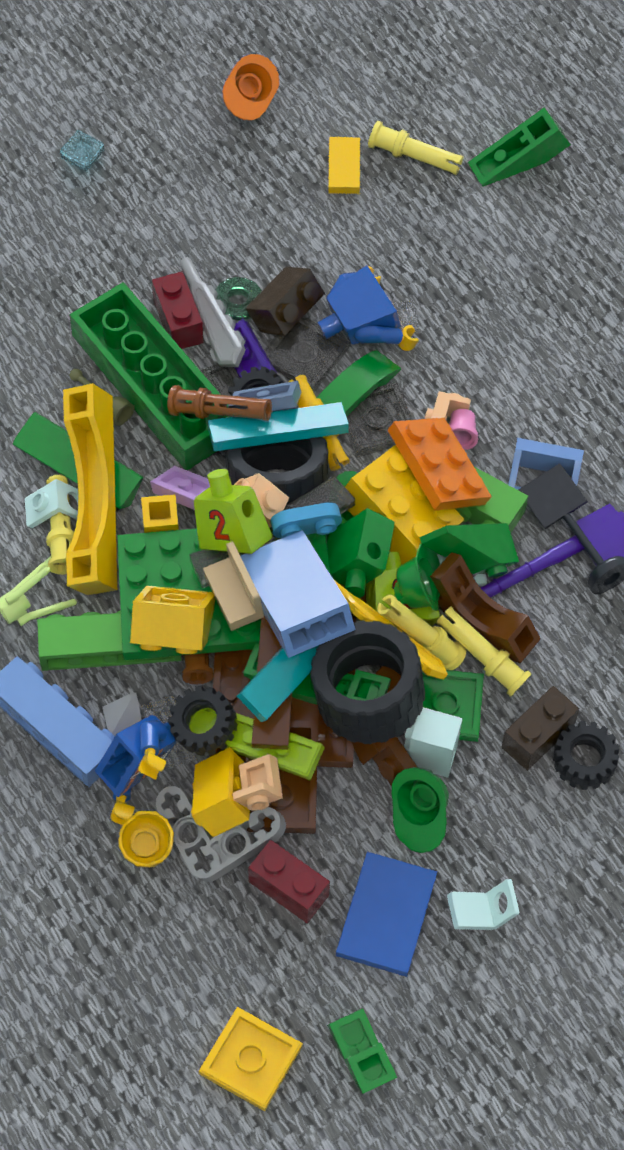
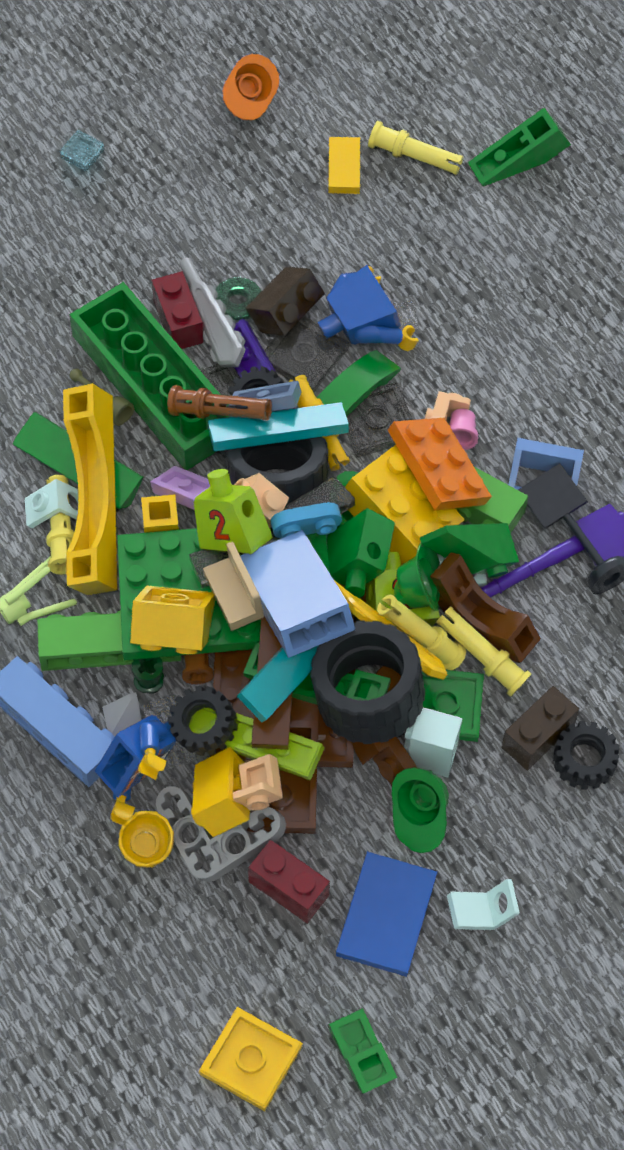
(144, 681): none -> dark green bush

